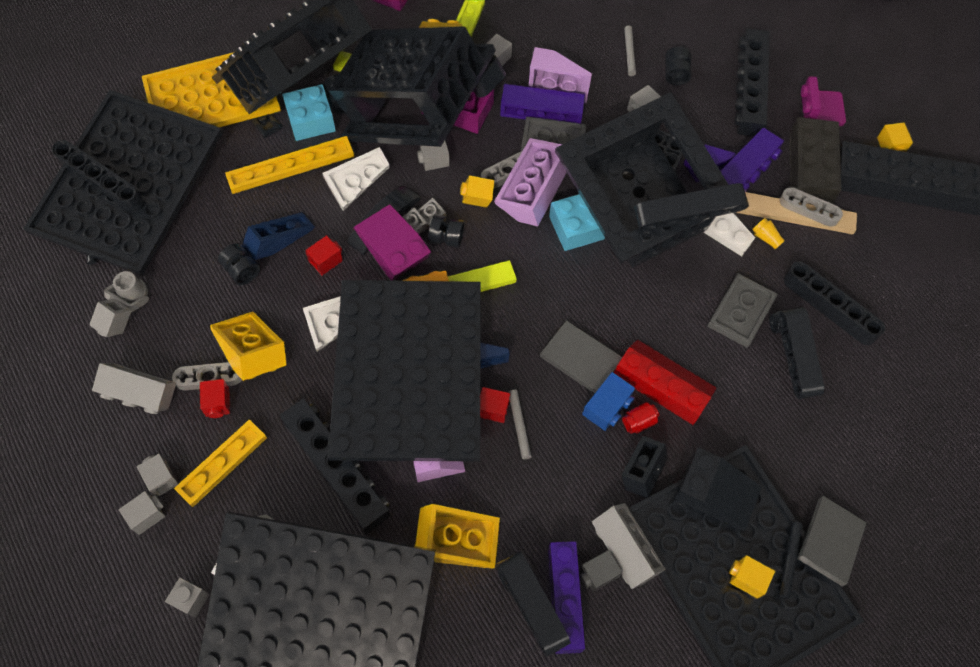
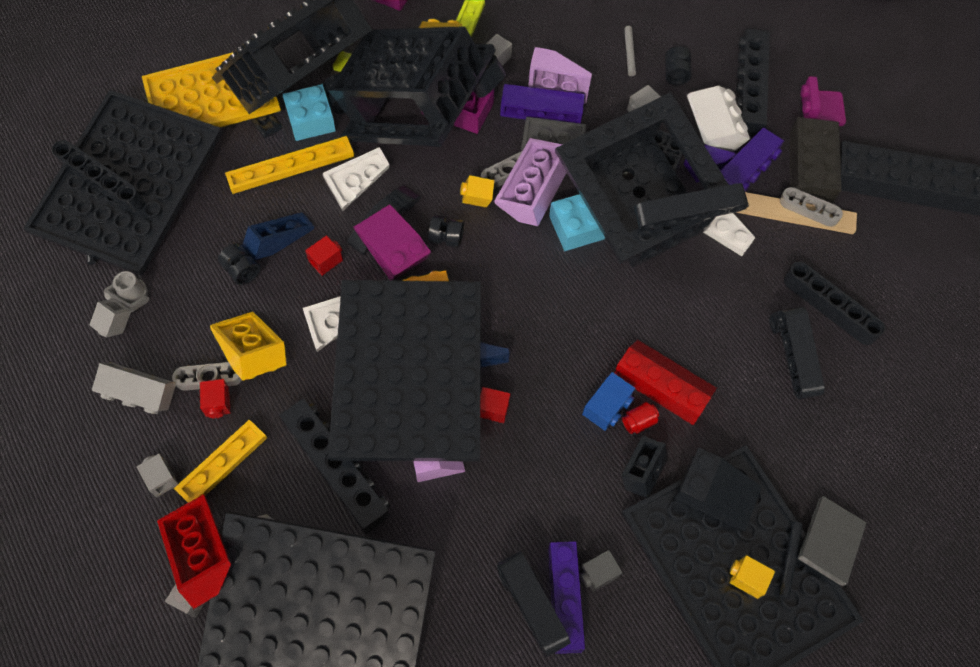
(142, 512): light grey brick -> none
(195, 551): none -> red slope
(421, 218): light grey slope -> none
(433, 157): light grey brick -> none
(458, 536): yellow slope -> none
(489, 276): neon yellow tile -> none
(519, 424): light grey bar -> none
(580, 357): dark grey tile -> none
(628, 545): light grey brick -> none
(719, 118): none -> white slope
(742, 310): dark grey tile -> none
(768, 233): yellow cone -> none
(895, 137): yellow brick -> none

